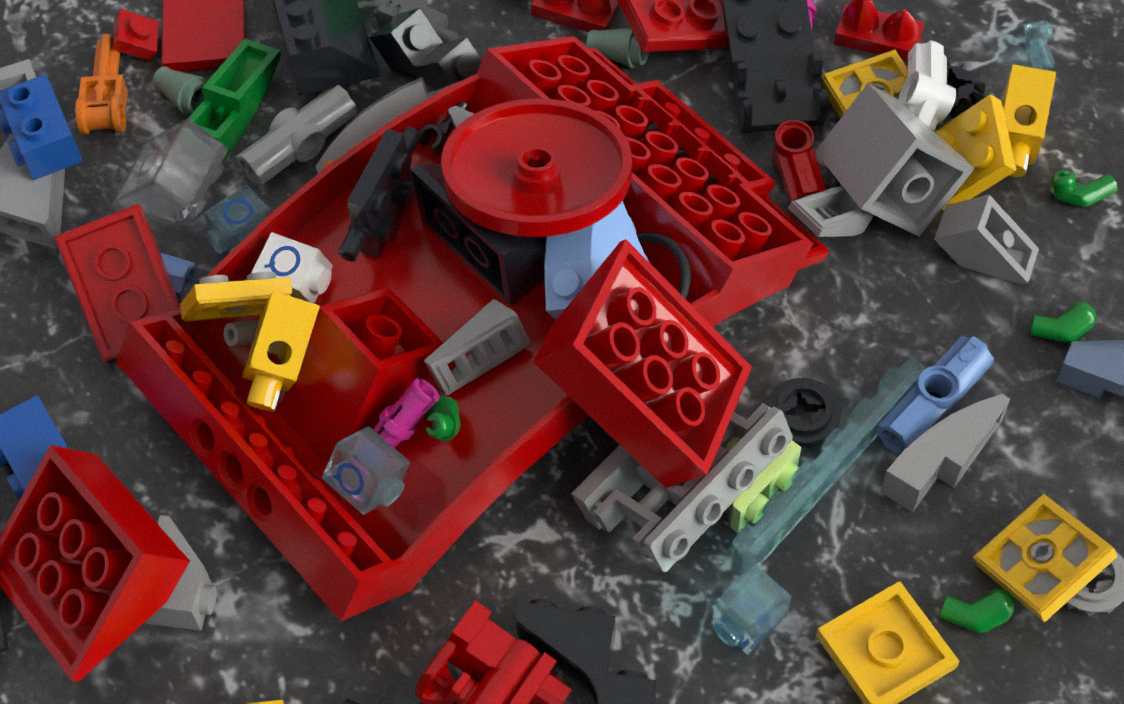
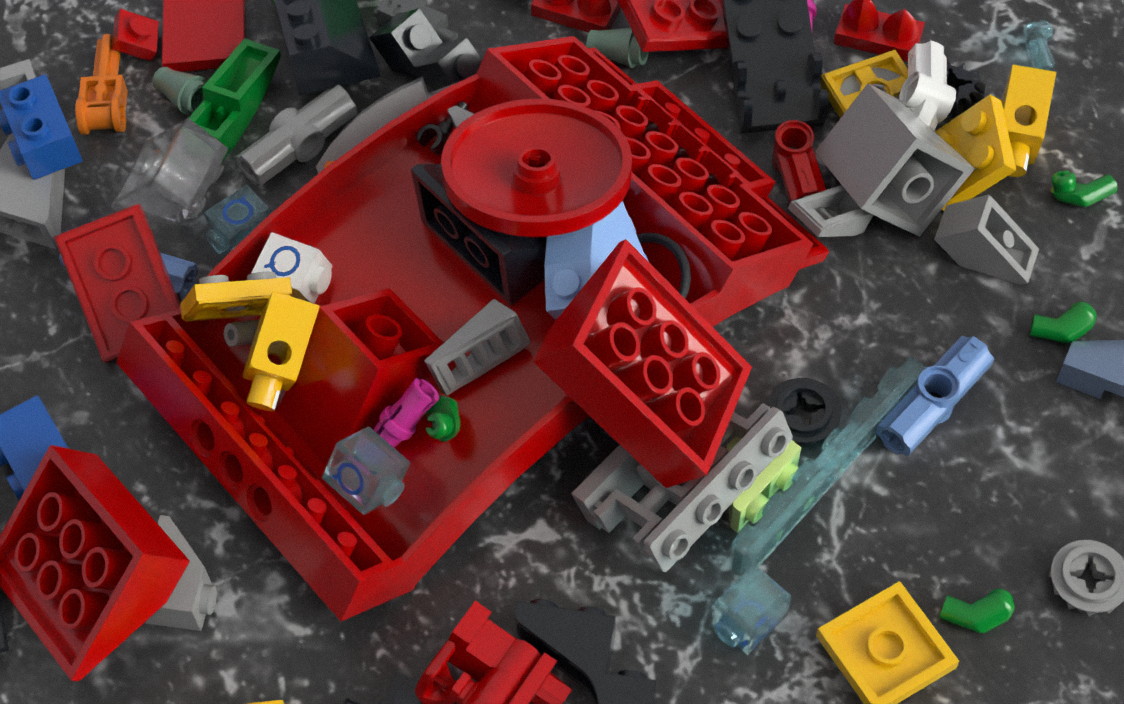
(381, 195): black plate -> none
(943, 451): light grey slope -> none
(1044, 557): yellow piece -> none

